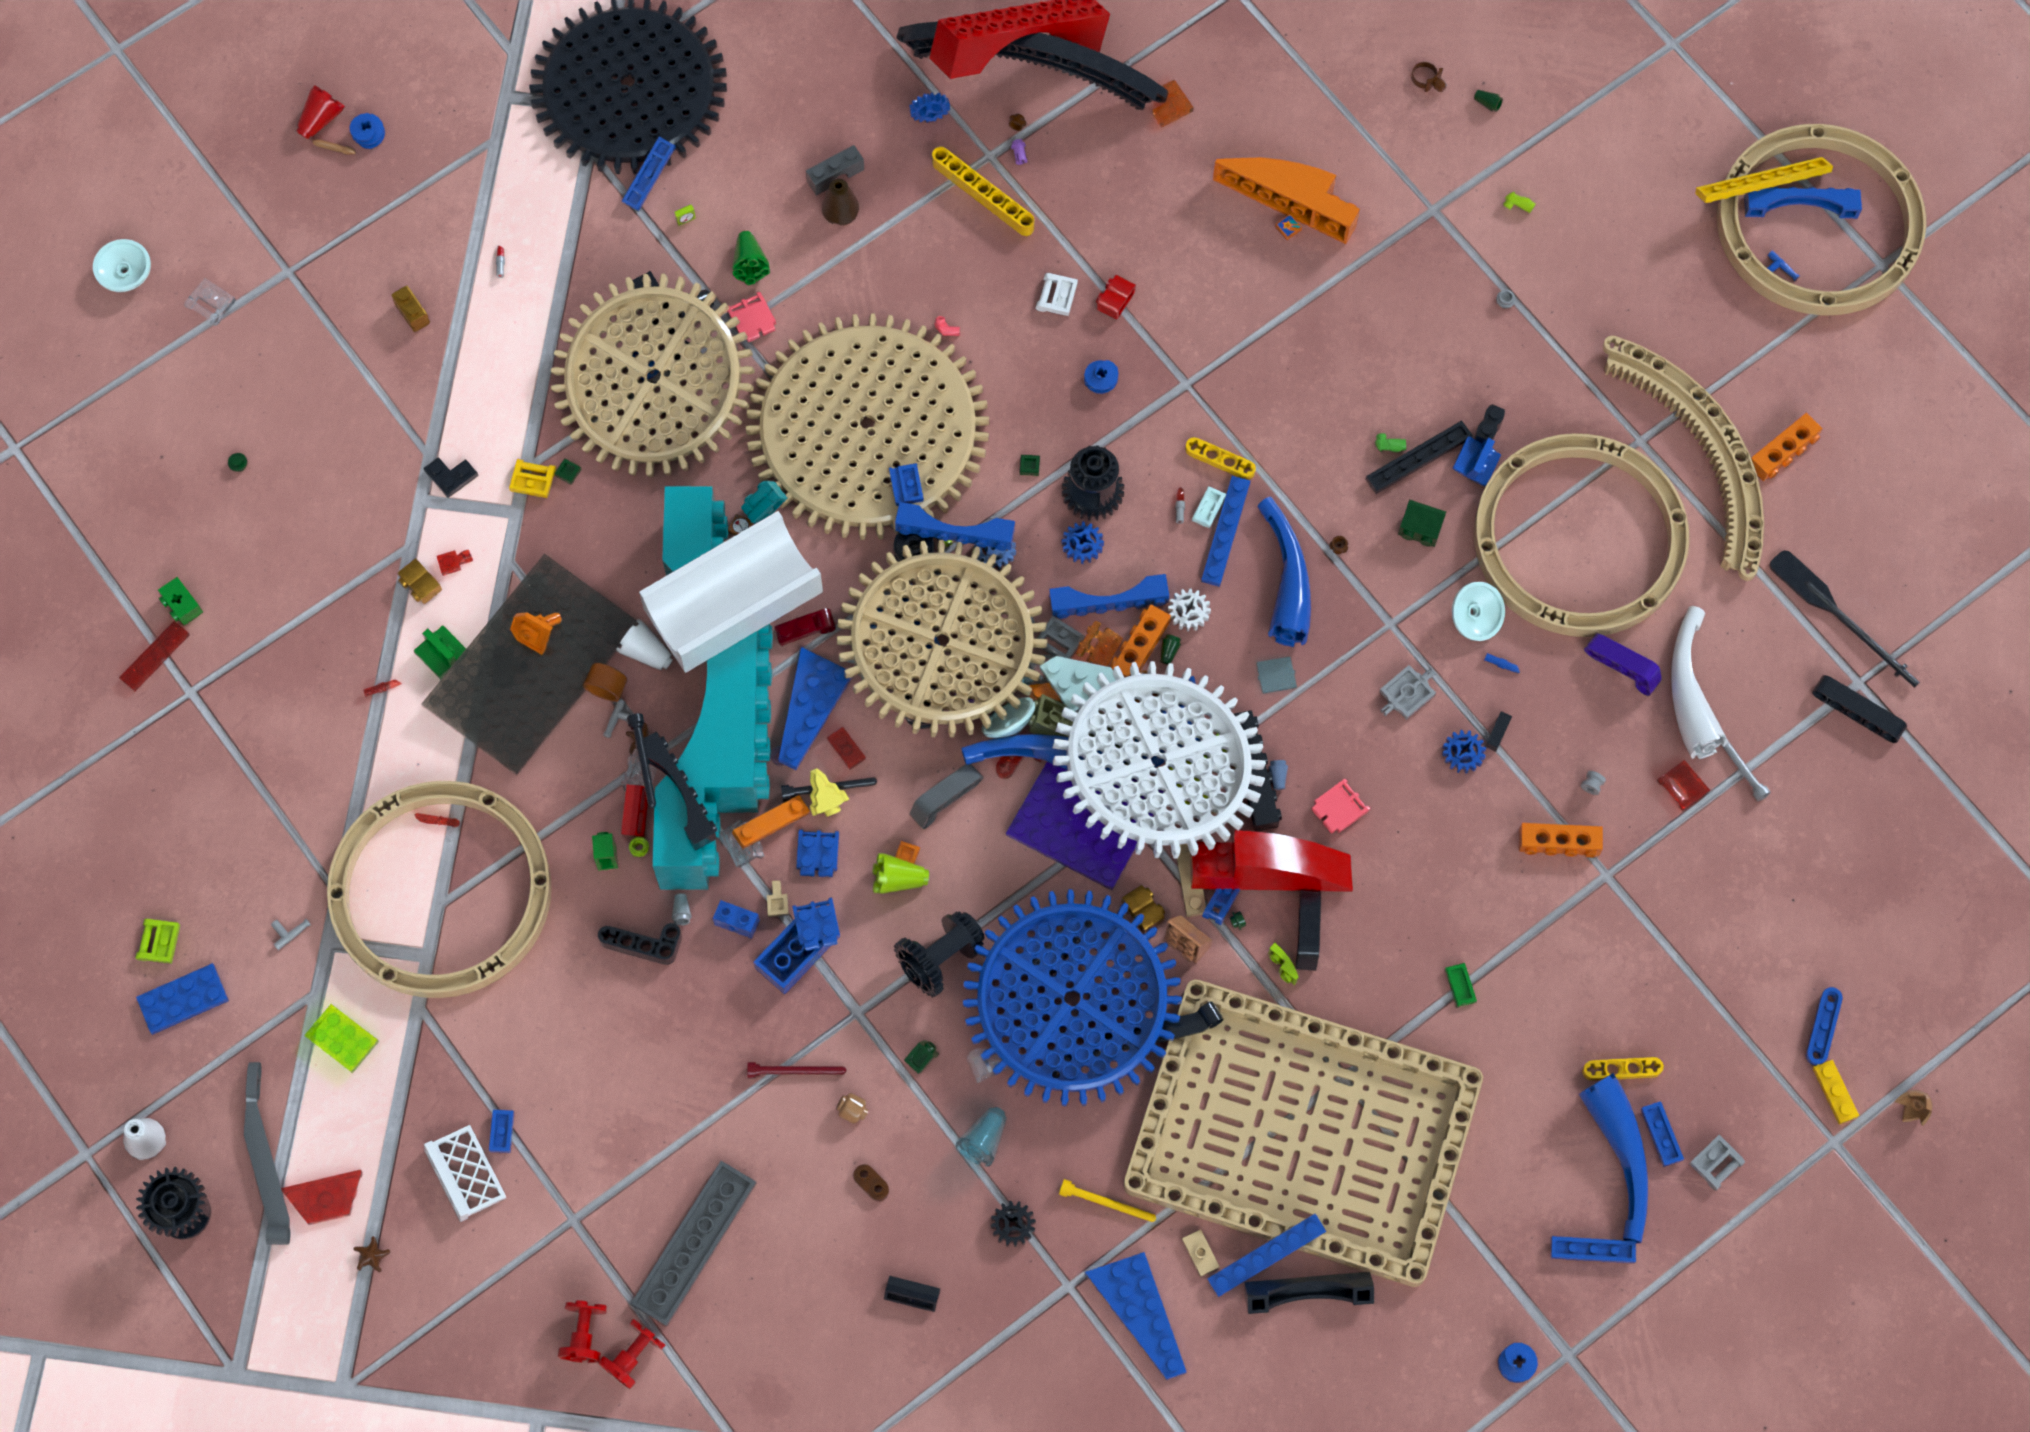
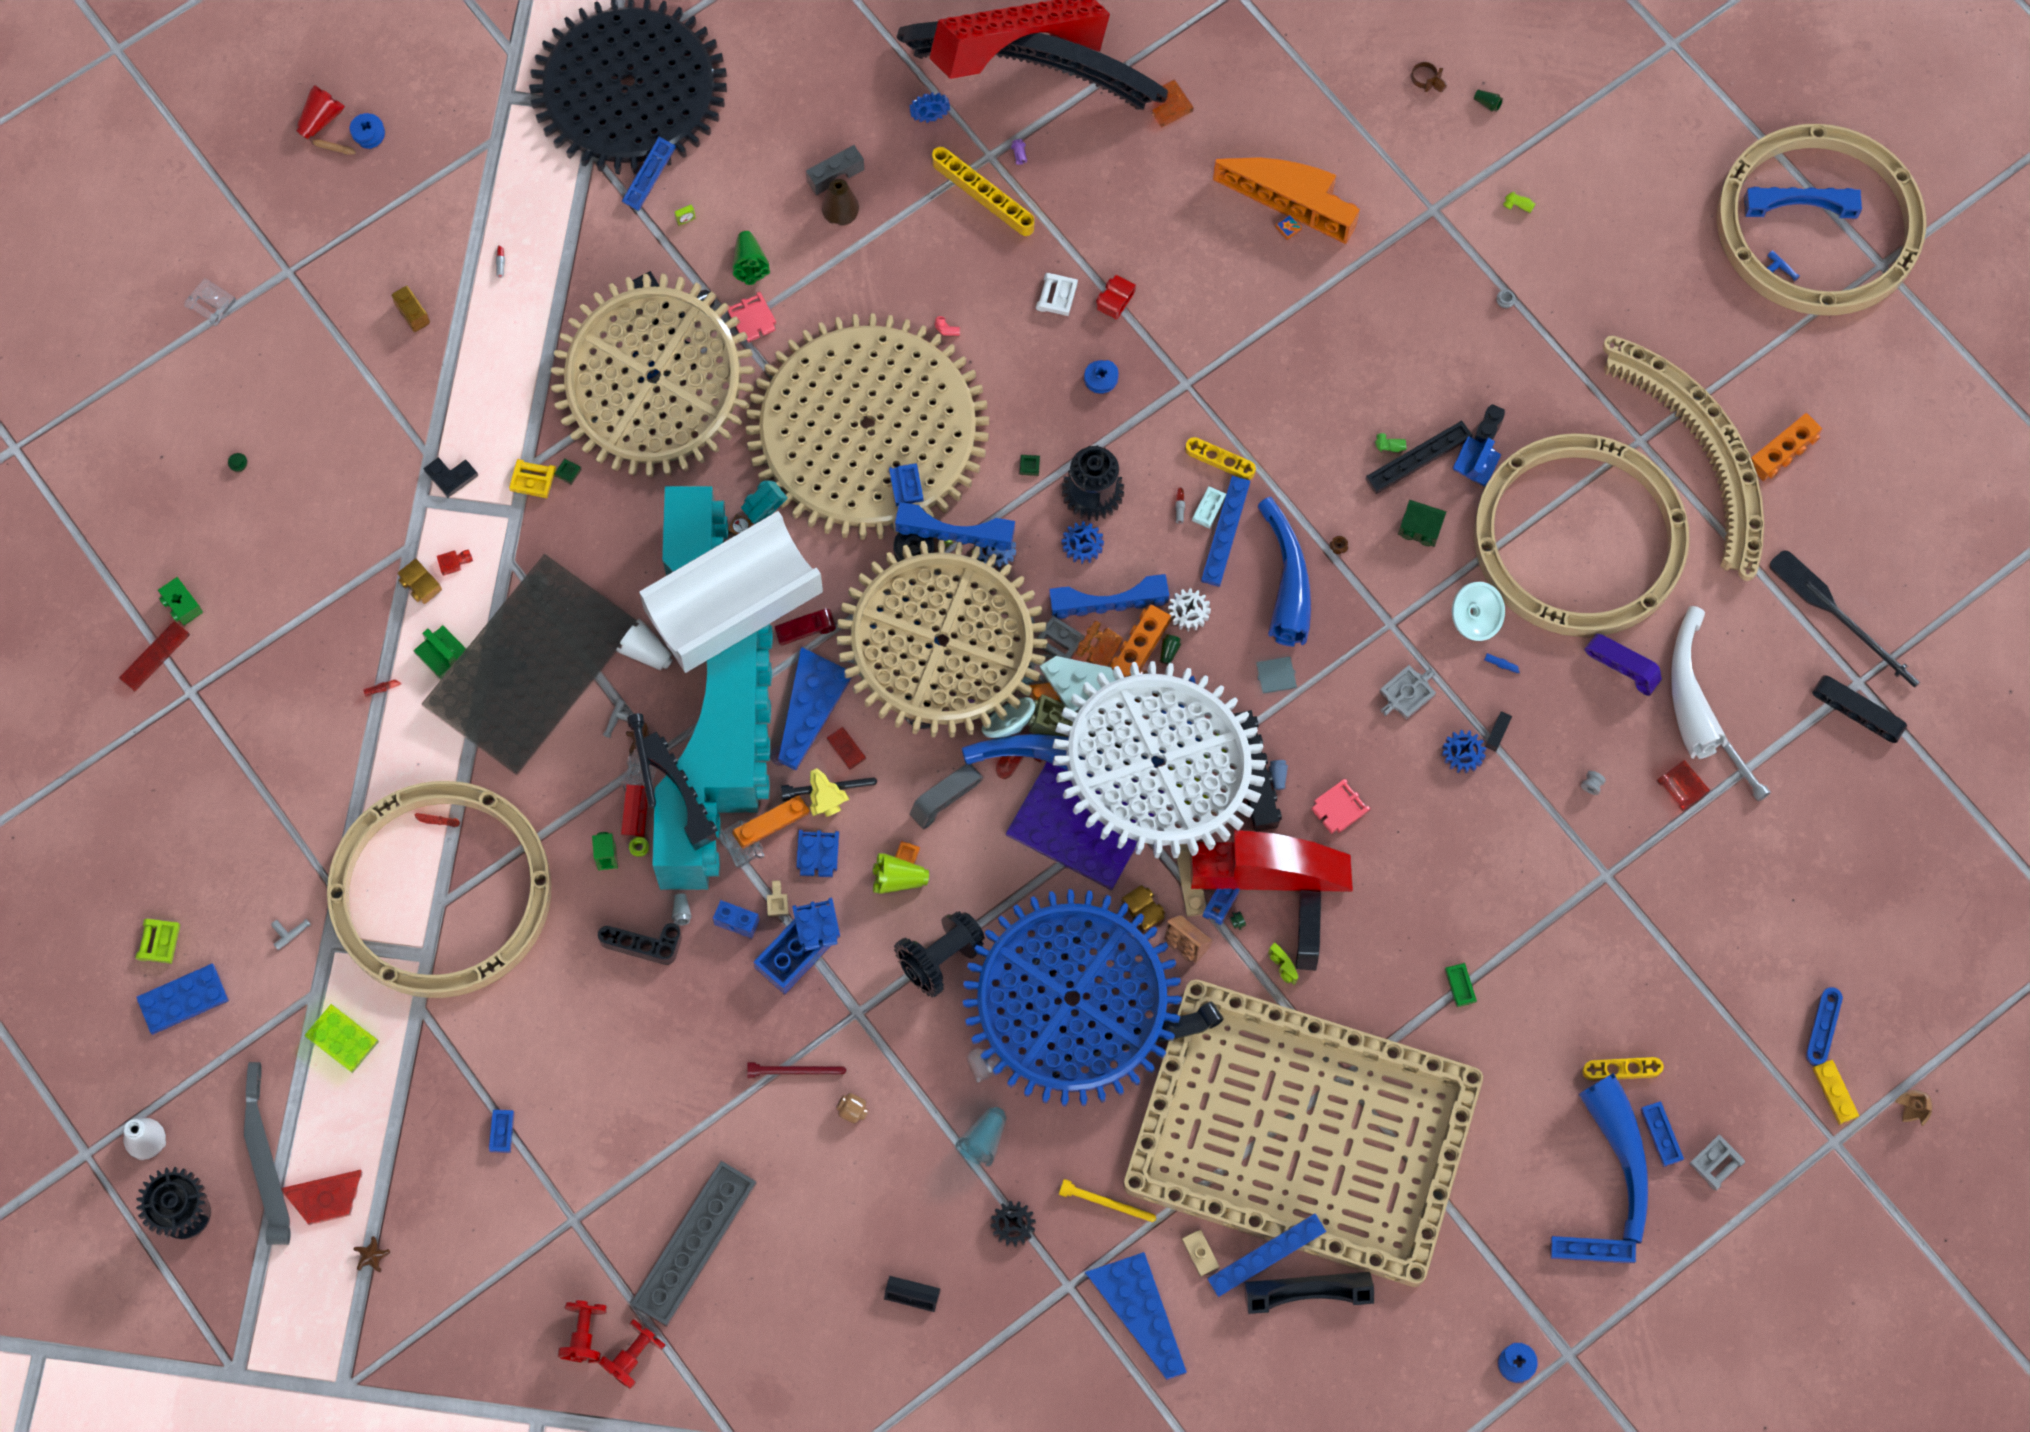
(116, 258): light aqua dish -> none
(448, 1181): white fence -> none
(534, 630): orange piece -> none
(605, 682): dark orange piece -> none
(870, 1182): reddish brown plate -> none
(921, 1056): dark green bracket -> none
(1017, 122): reddish brown plate -> none
(1590, 834): orange brick -> none
(1763, 180): yellow plate -> none

